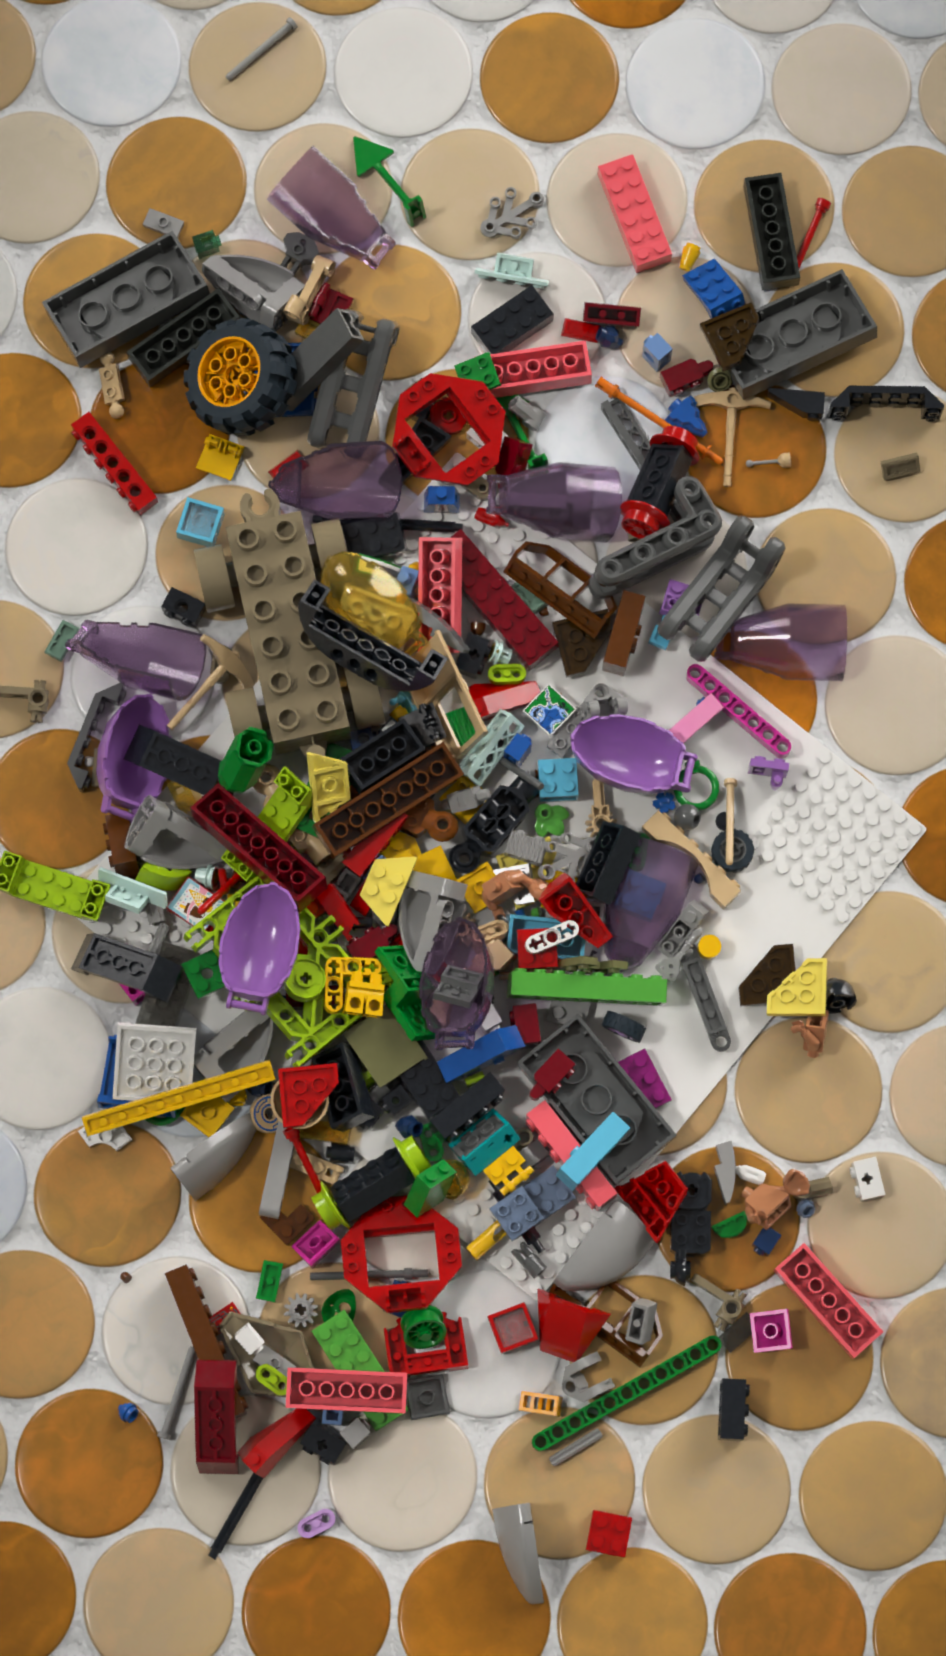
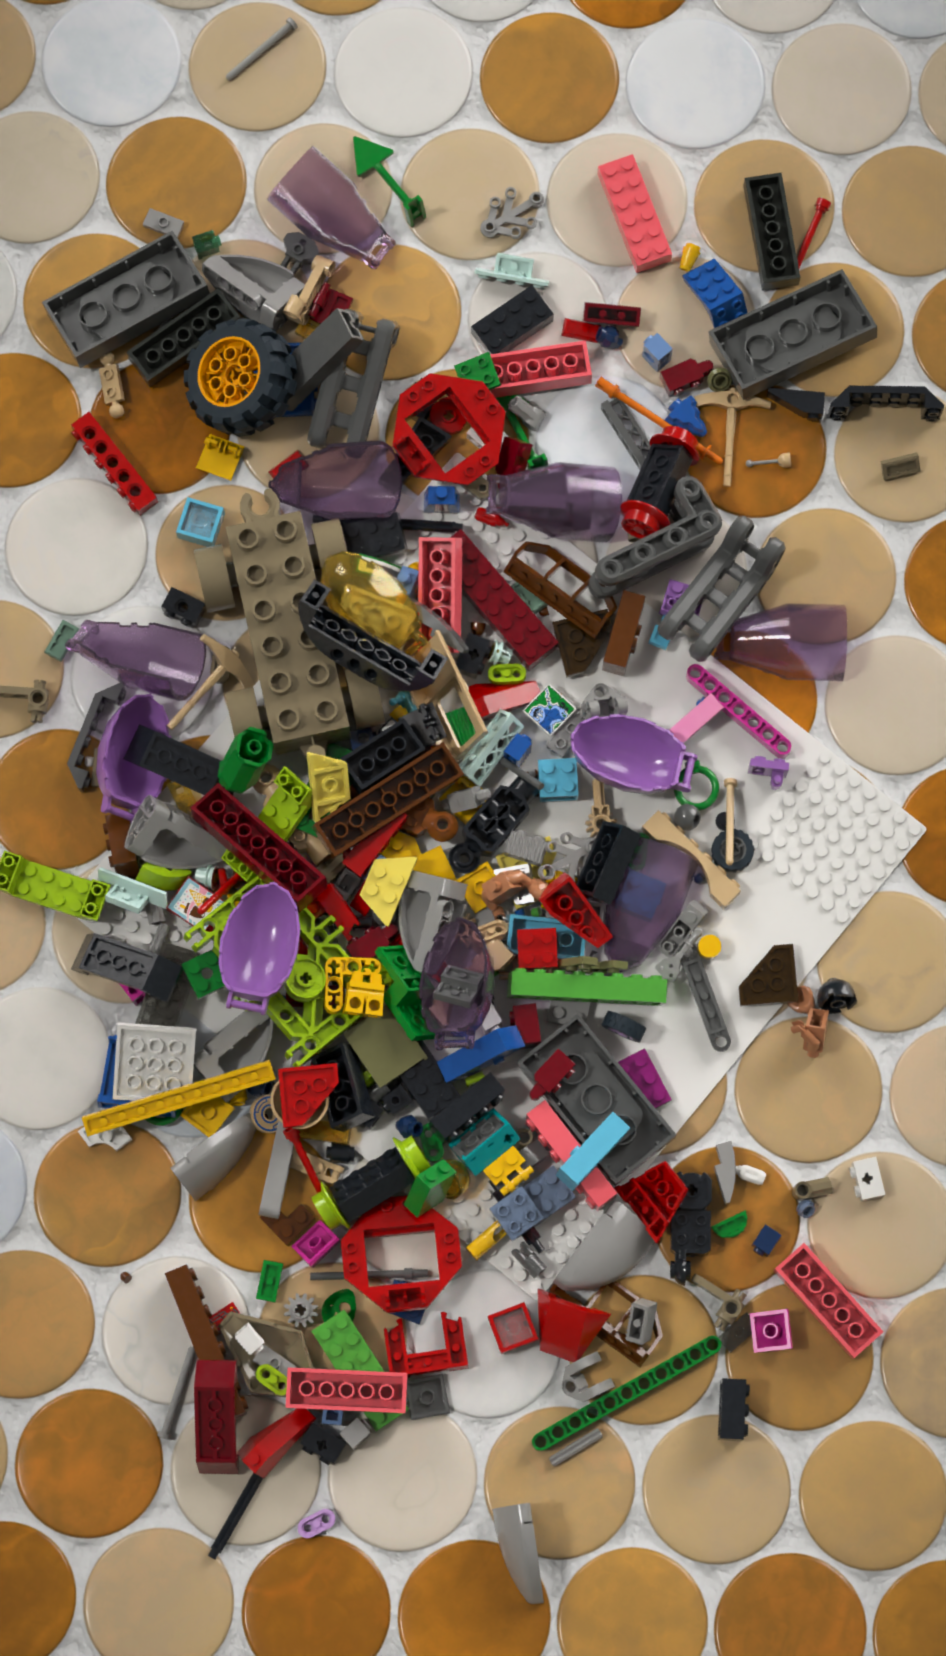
(128, 1412): blue plate -> none
(423, 1327): green wheel -> none
(552, 822): bright green plate -> none
(557, 1403): light orange slope -> none
(567, 936): white beam -> none
(608, 1533): red piece -> none
(664, 802): blue plant -> none
(731, 334): dark brown plate -> none
(769, 1203): nougat torso -> none
(801, 992): light yellow plate -> none

